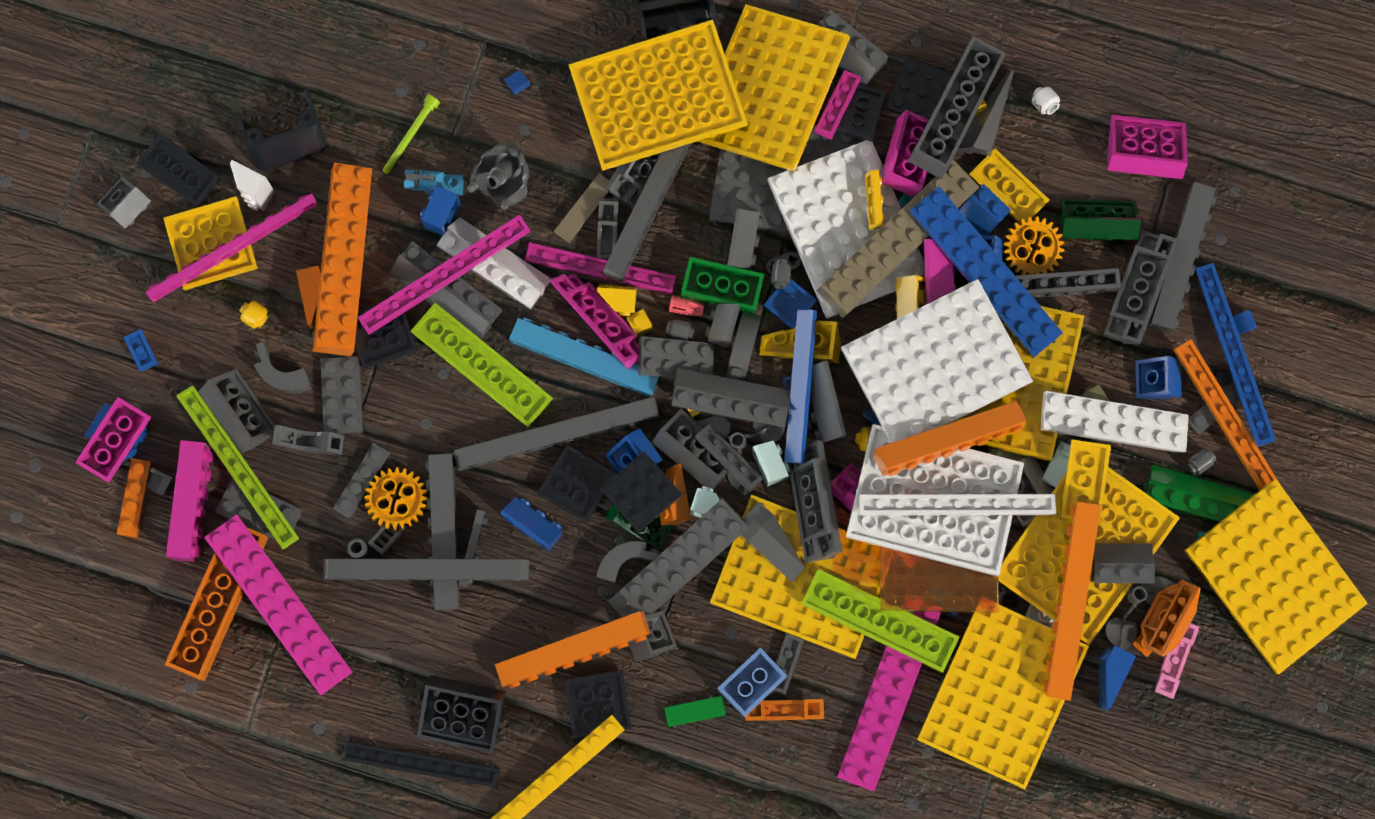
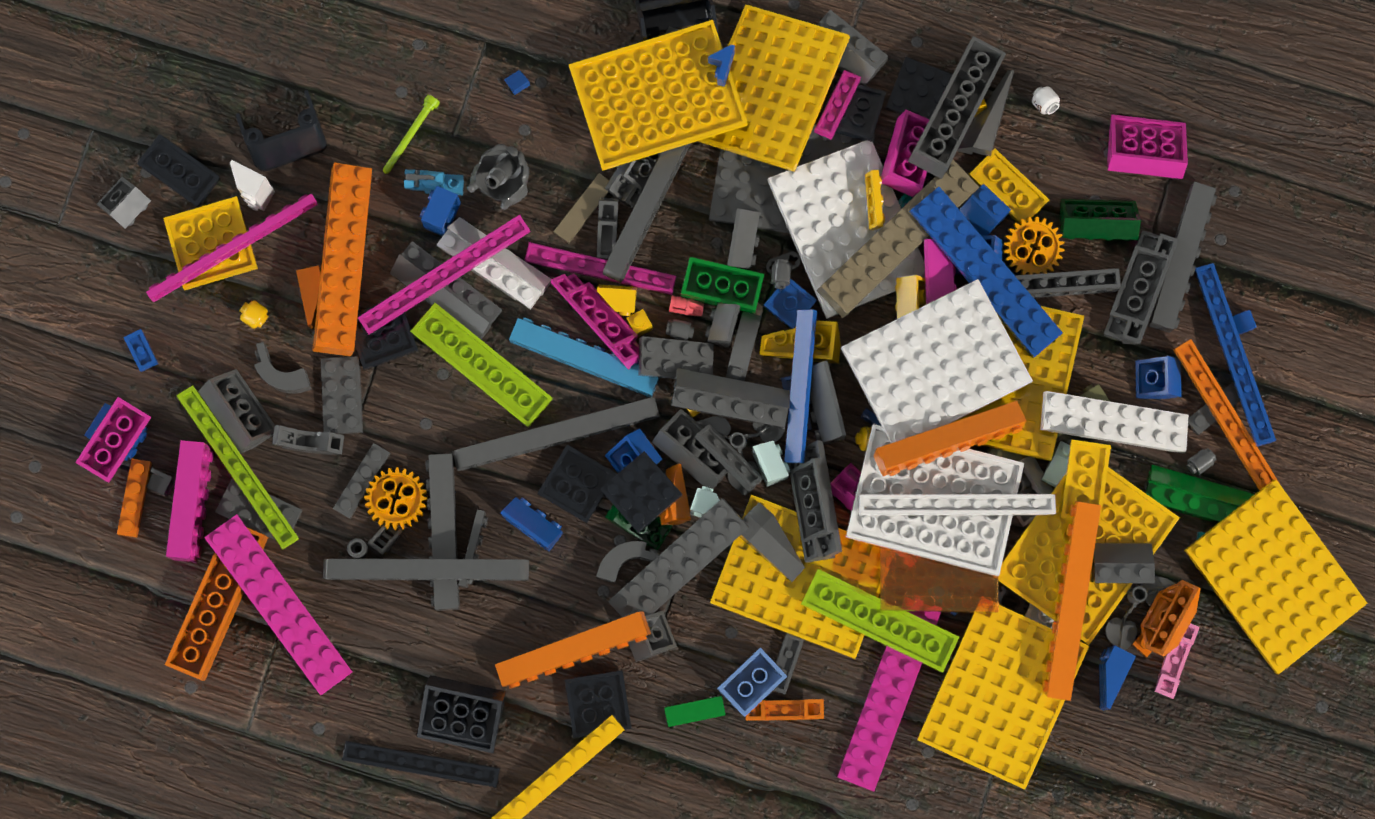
(724, 60): none -> blue slope

